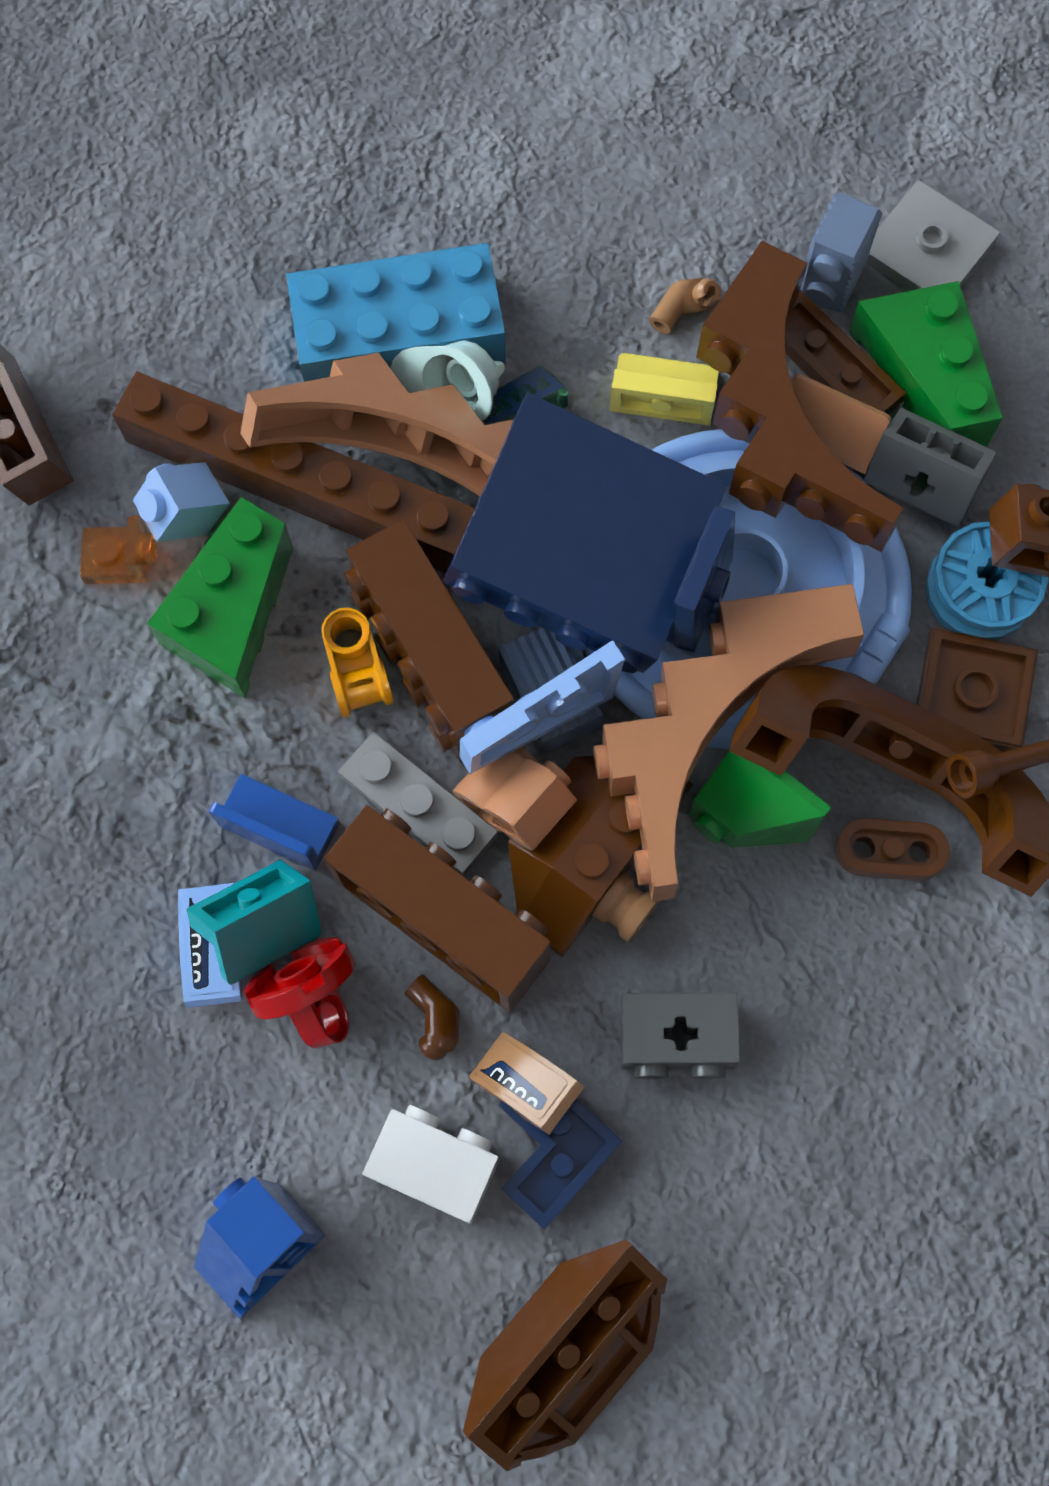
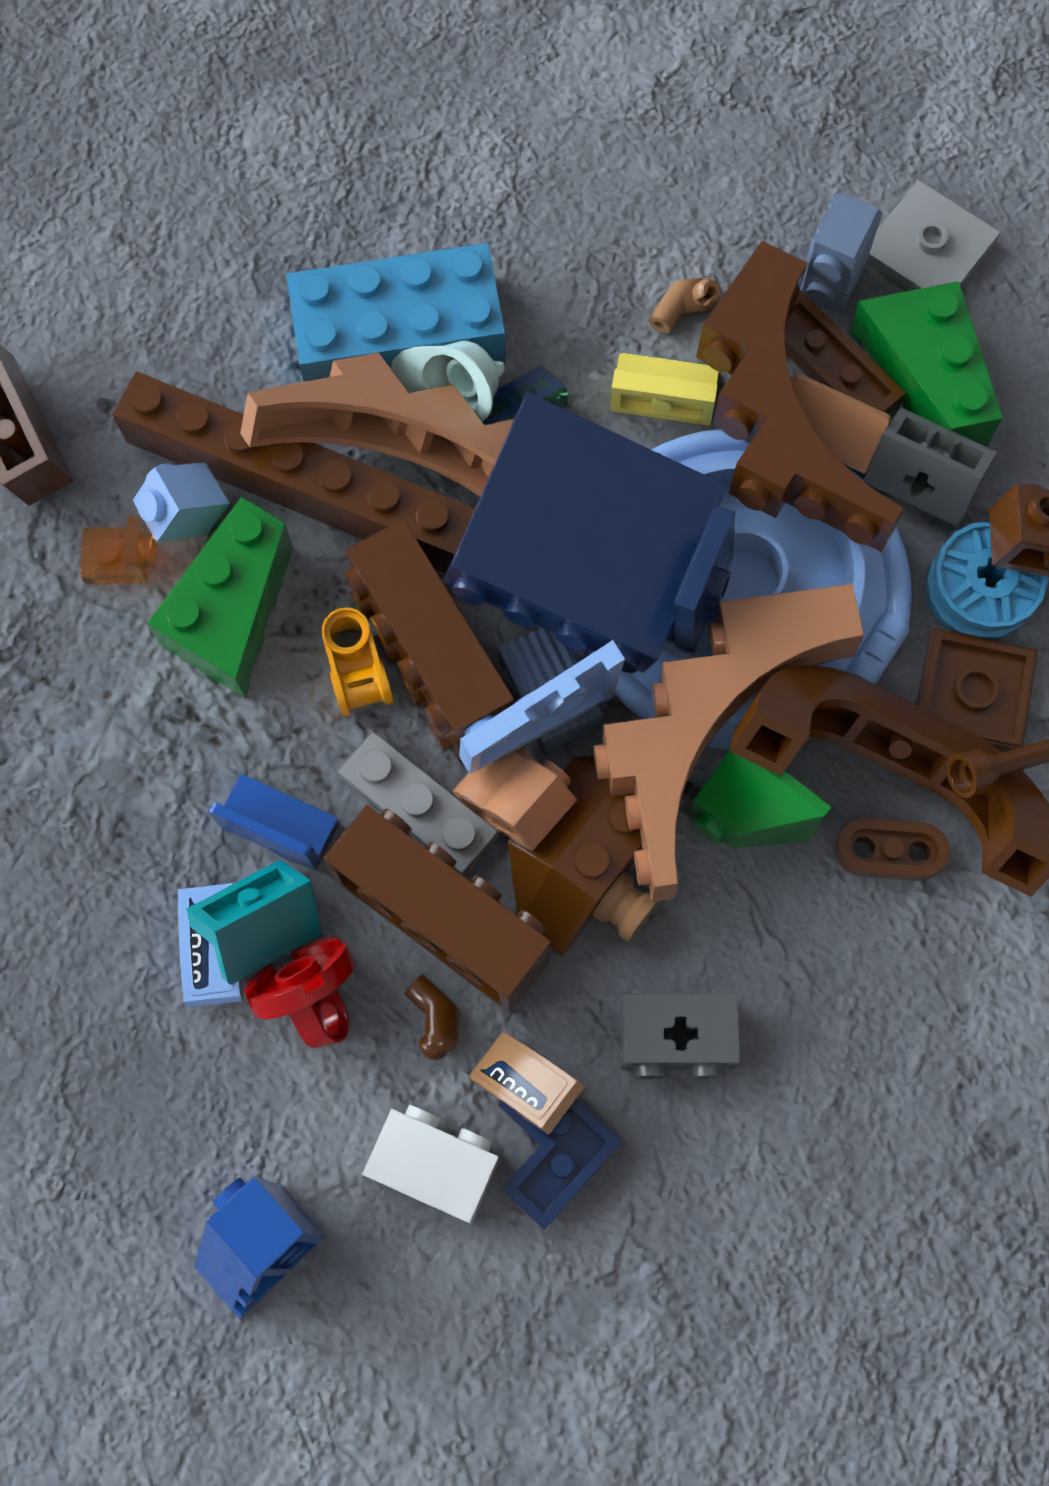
(565, 1355): reddish brown wedge -> none

